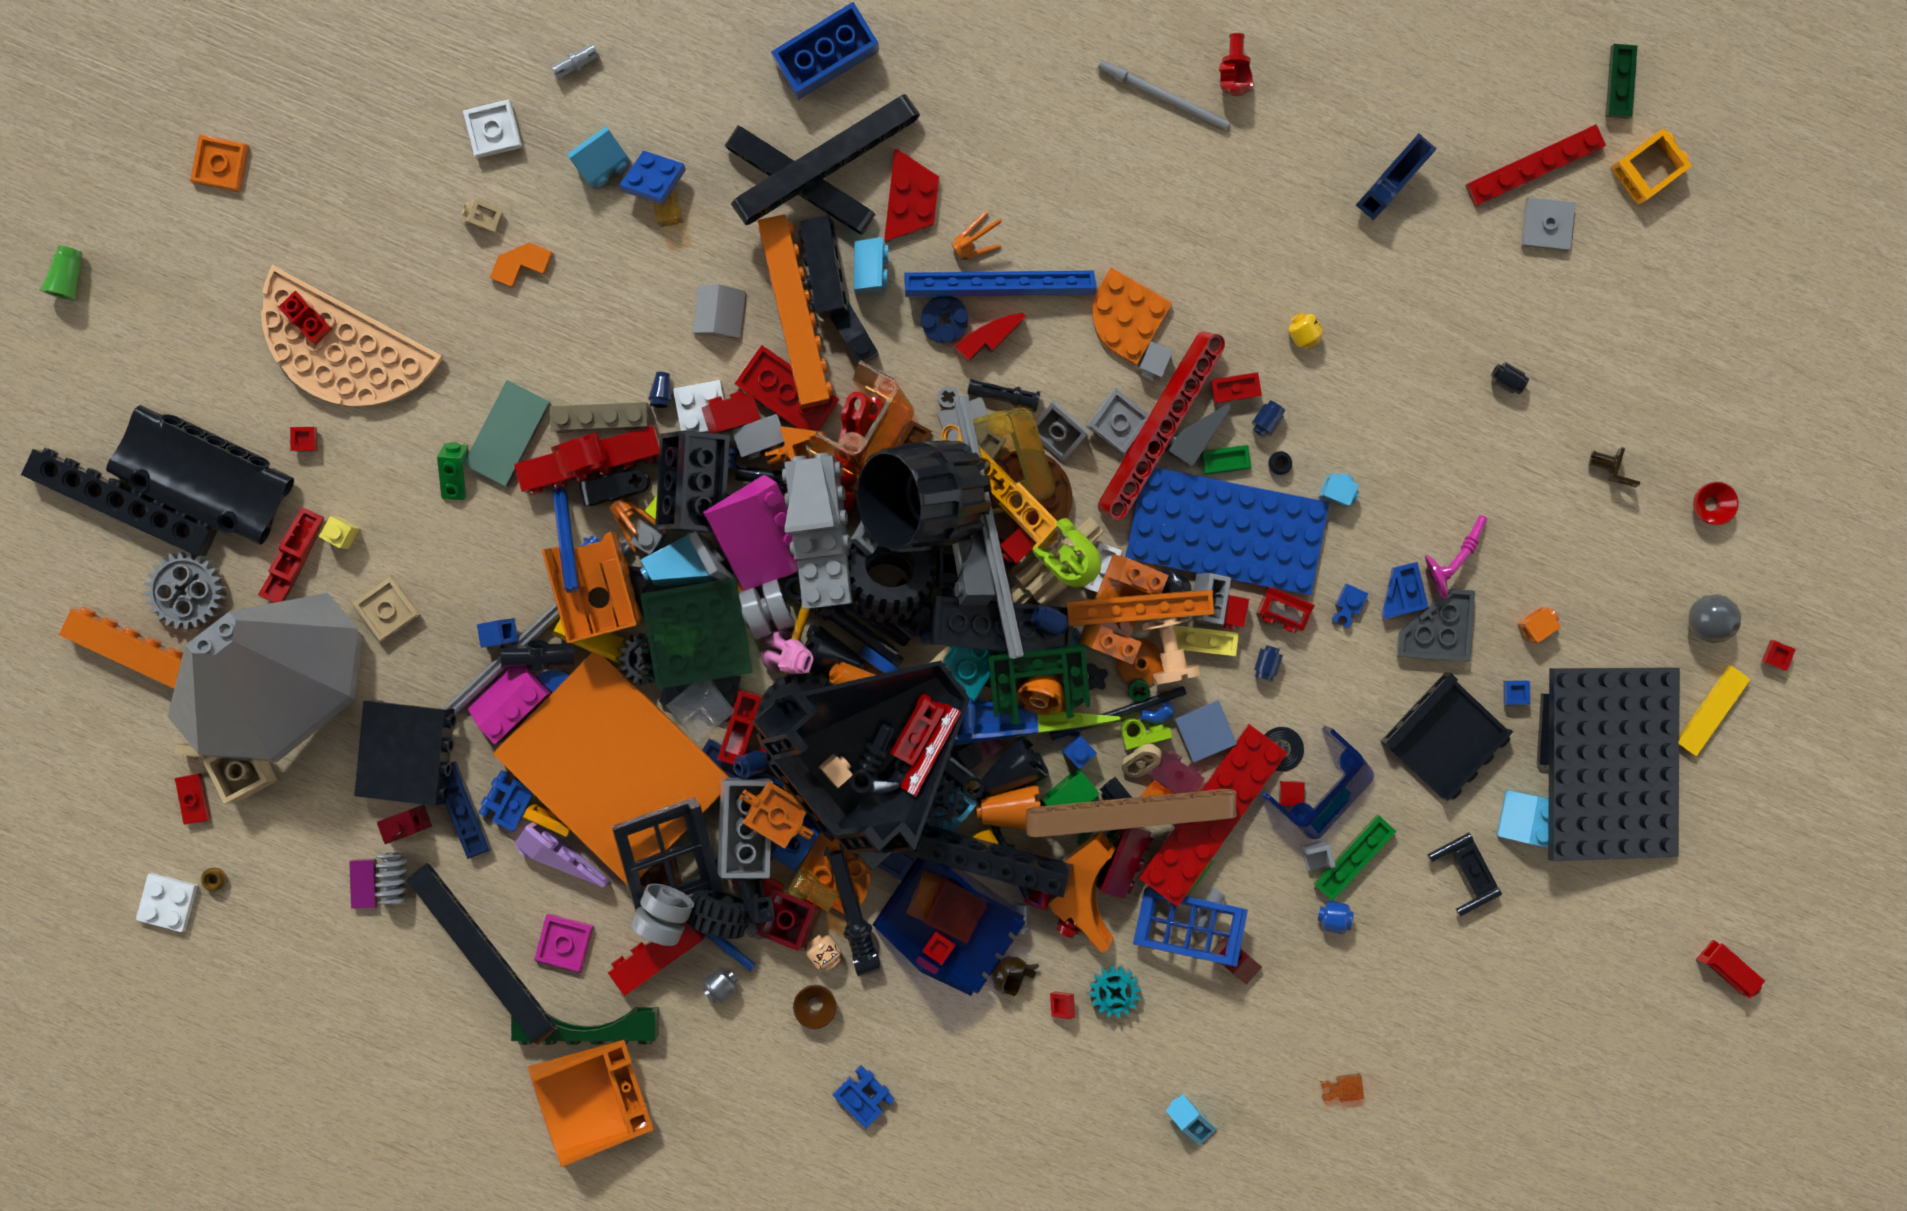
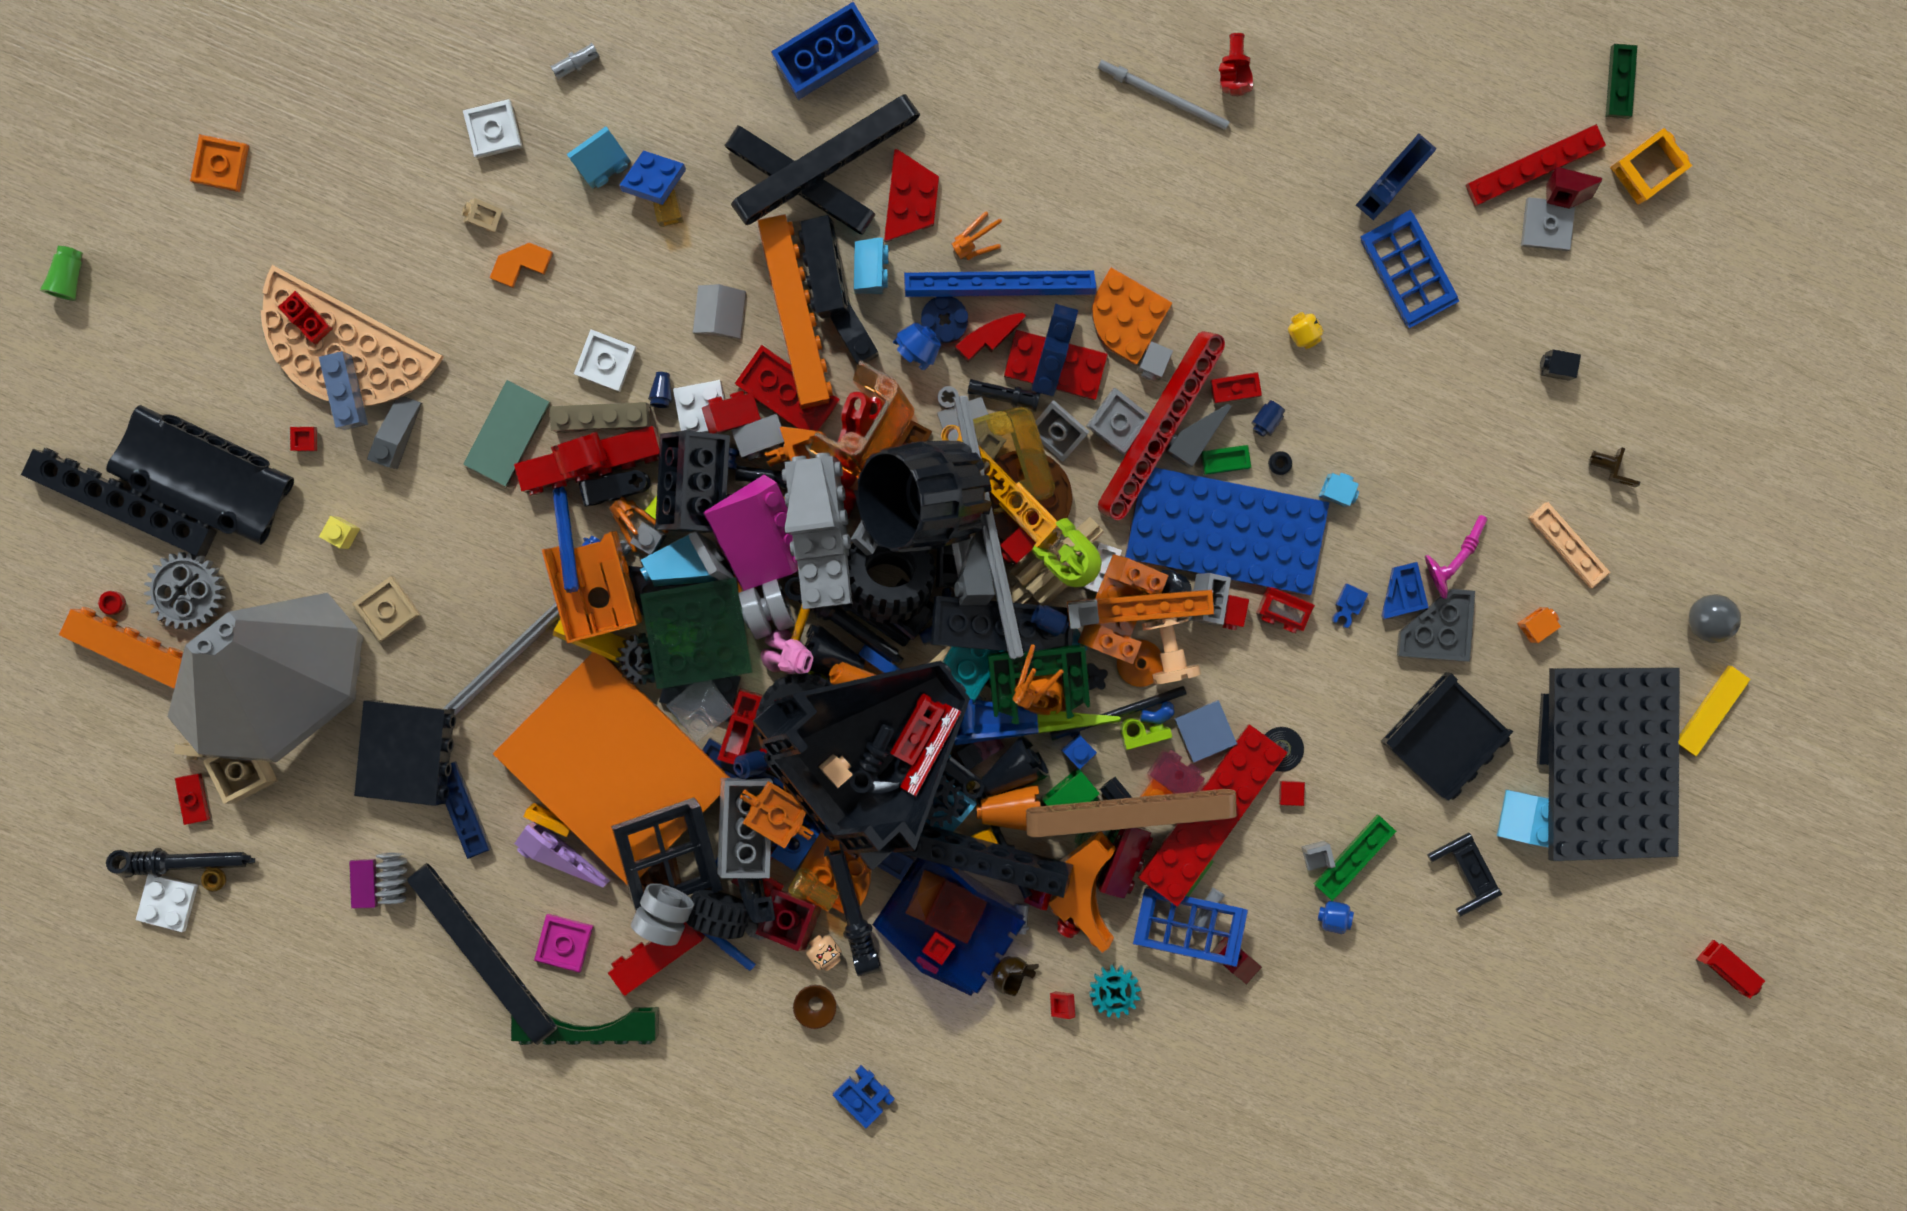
(112, 602): none -> red tile
(159, 862): none -> black piece
(292, 556): red slope -> none
(343, 390): none -> sand blue brick
(394, 433): none -> dark grey slope
(403, 824): dark red torso -> none
(451, 470): green bracket -> none
(497, 632): blue brick -> none
(508, 703): dark pink slope -> none
(513, 804): blue plate -> none
(537, 655): black piece -> none
(553, 678): blue tile -> none
(590, 1101): orange windscreen -> none
(605, 360): none -> white plate
(720, 986): flat silver head -> none
(918, 345): none -> blue cone
(1025, 692): none -> orange plant
(1054, 350): none -> dark blue arch
(1080, 371): none -> red plate
(1083, 613): none -> light grey panel
(1138, 696): dark green bush -> none
(1141, 760): tan plate -> none
(1190, 1119): medium azure slope -> none
(1206, 640): light yellow plate -> none
(1268, 663): dark blue brick -> none
(1317, 820): clear blue windscreen -> none
(1347, 1088): clear orange plate -> none
(1388, 230): none -> blue piece
(1509, 378): black brick -> none
(1516, 692): blue plate -> none
(1560, 364): none -> black brick
(1569, 545): none -> light nougat tile
(1570, 188): none -> dark red slope
(1726, 503): red piece -> none
(1778, 655): red plate -> none

